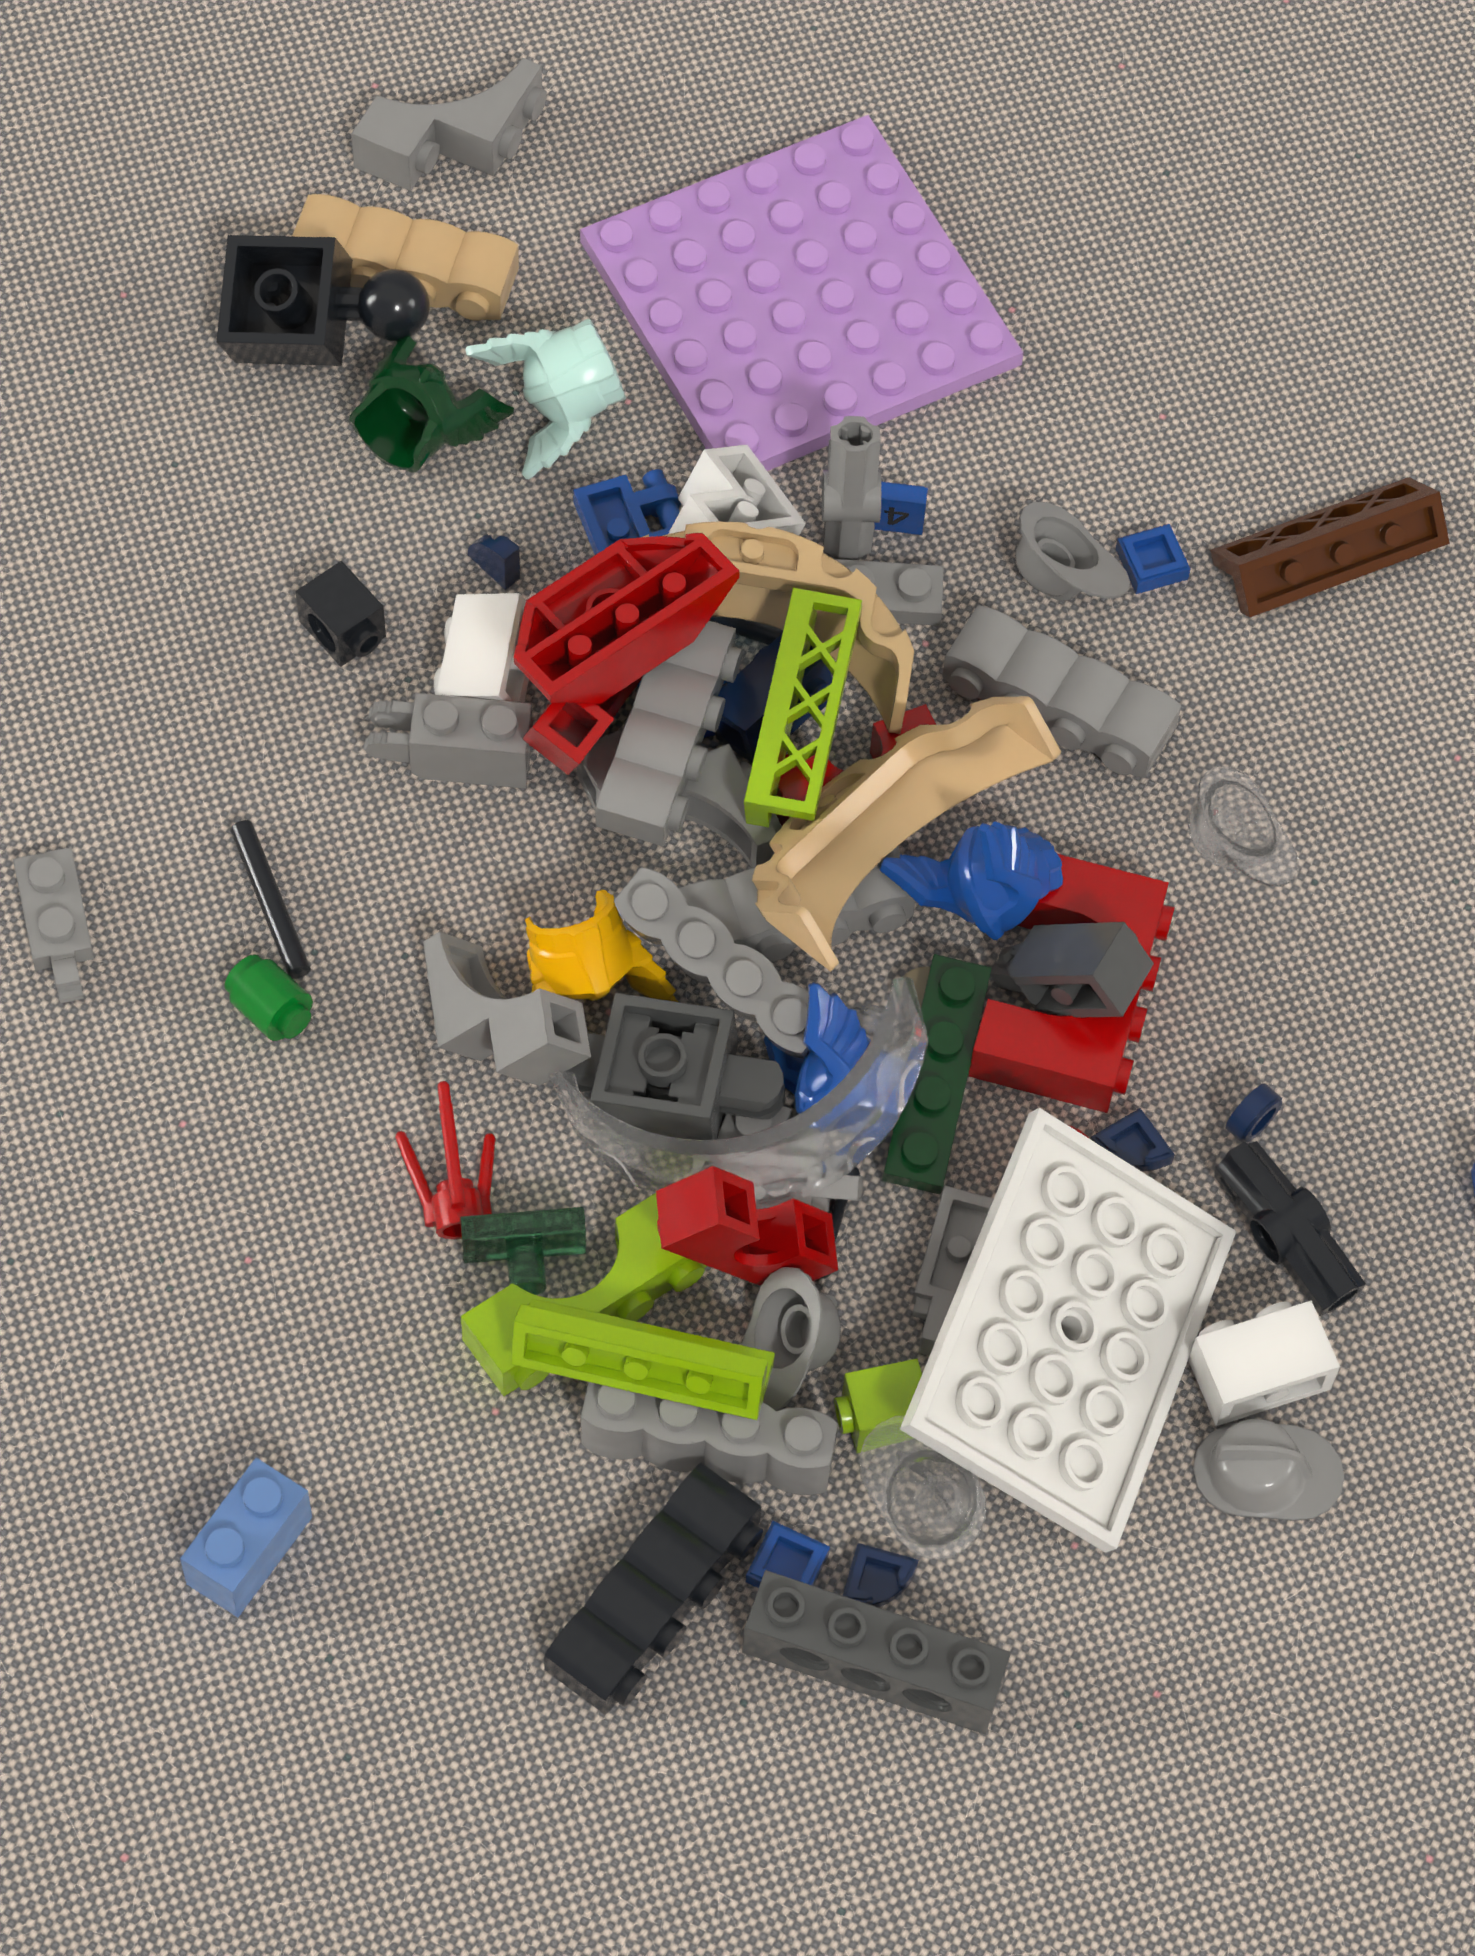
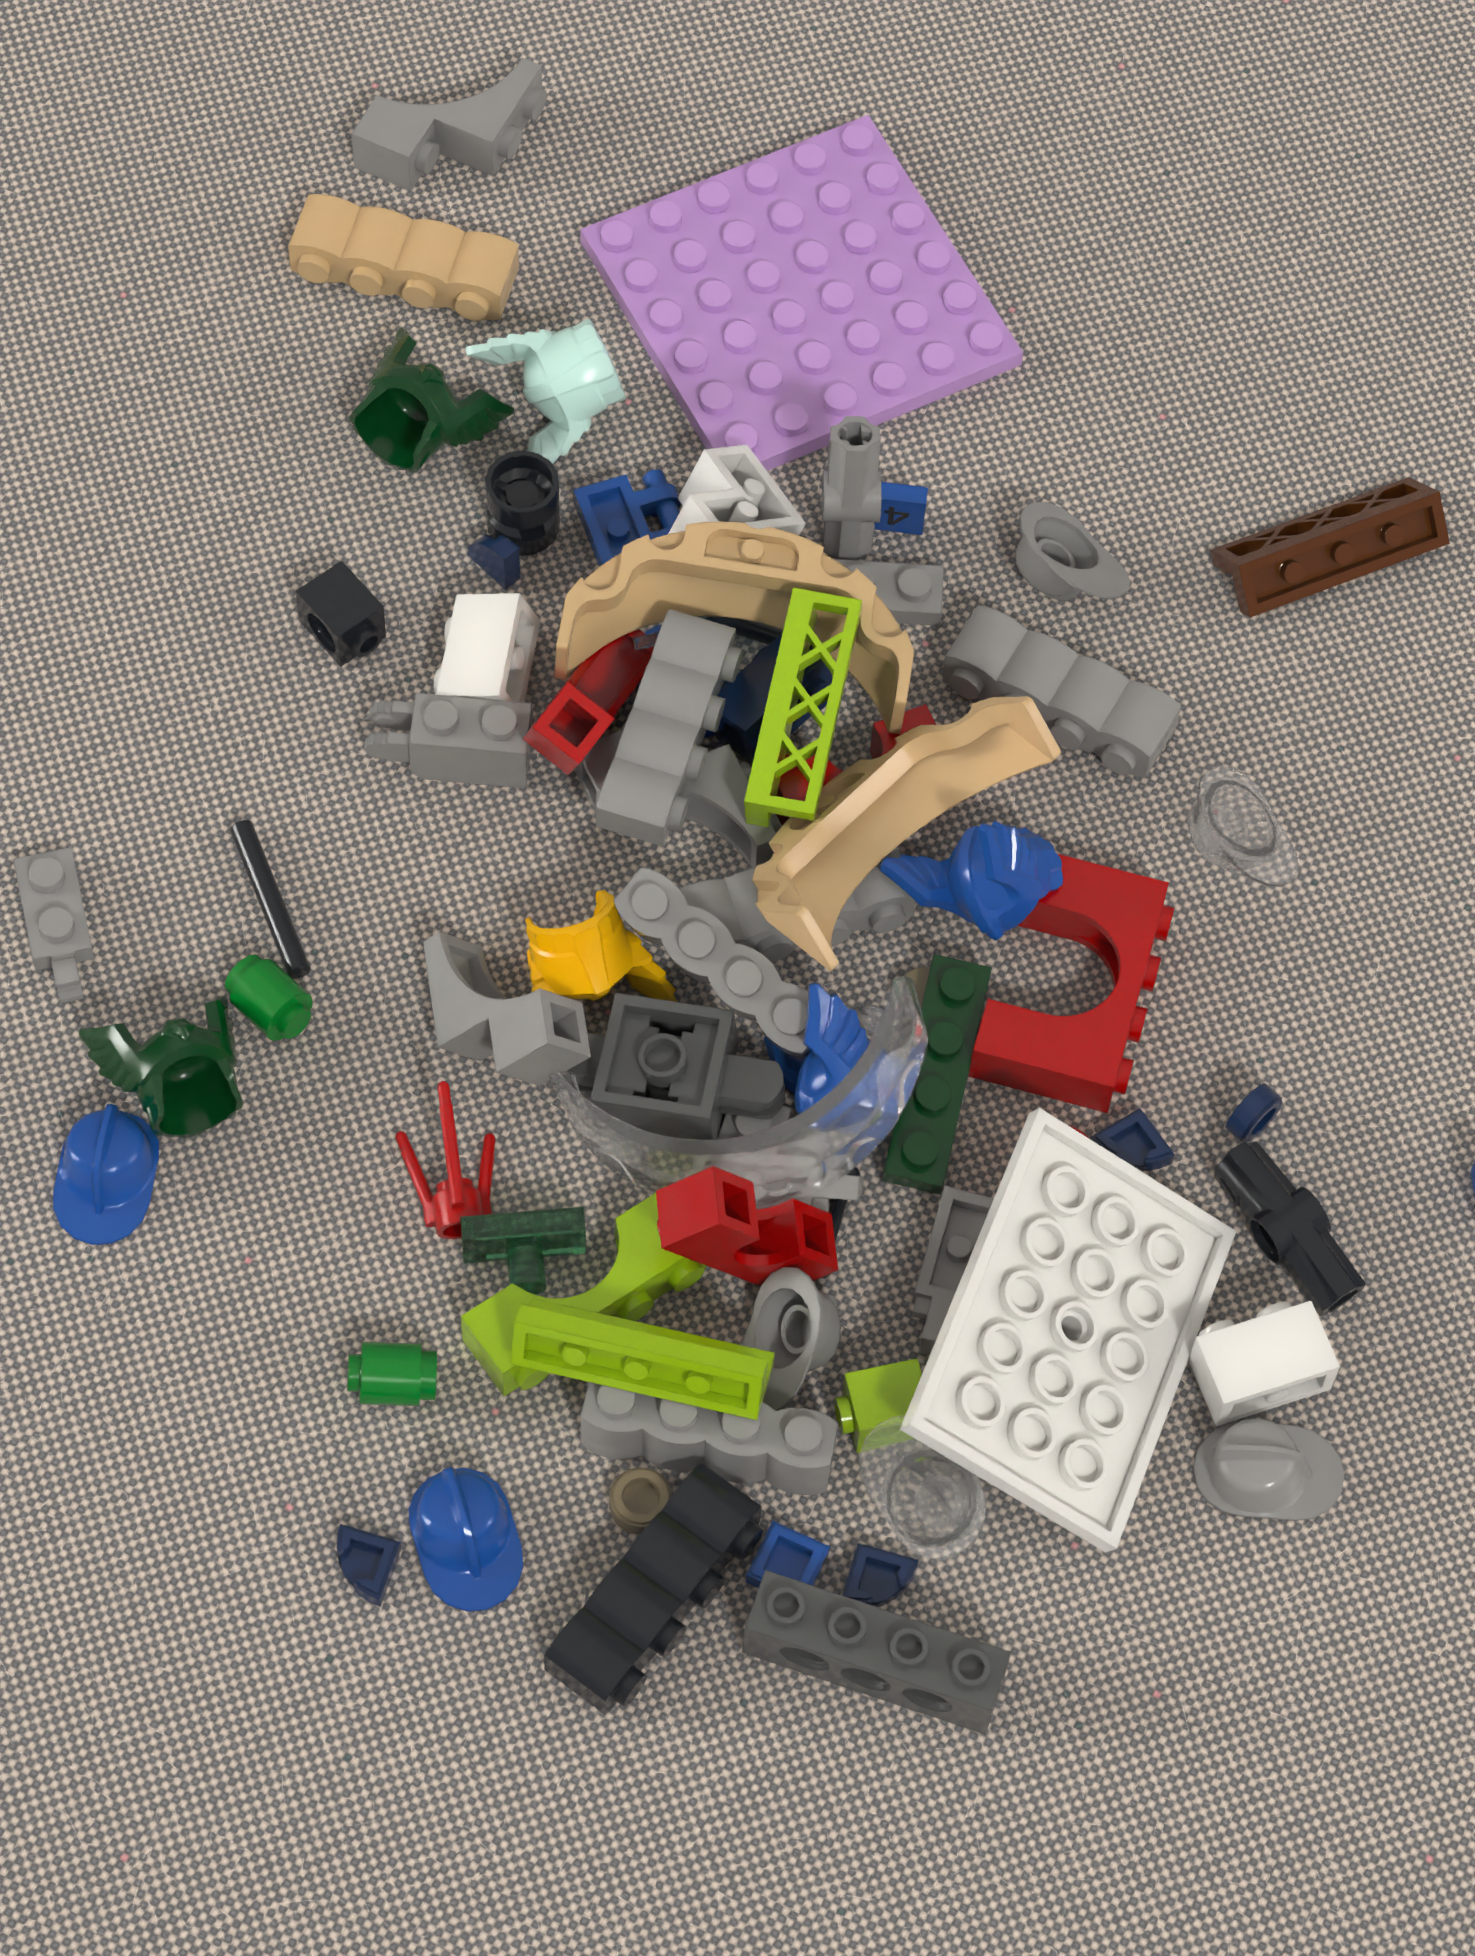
(105, 1176): none -> blue piece
(178, 1073): none -> dark green helmet
(246, 1537): medium blue brick -> none
(293, 297): black brick -> none
(367, 1561): none -> dark blue tile
(392, 1373): none -> green brick
(466, 1539): none -> blue piece
(523, 500): none -> black wheel
(620, 615): red wedge -> none
(638, 1498): none -> dark tan tile
(1075, 968): dark grey hinge -> none
(1152, 558): blue tile -> none

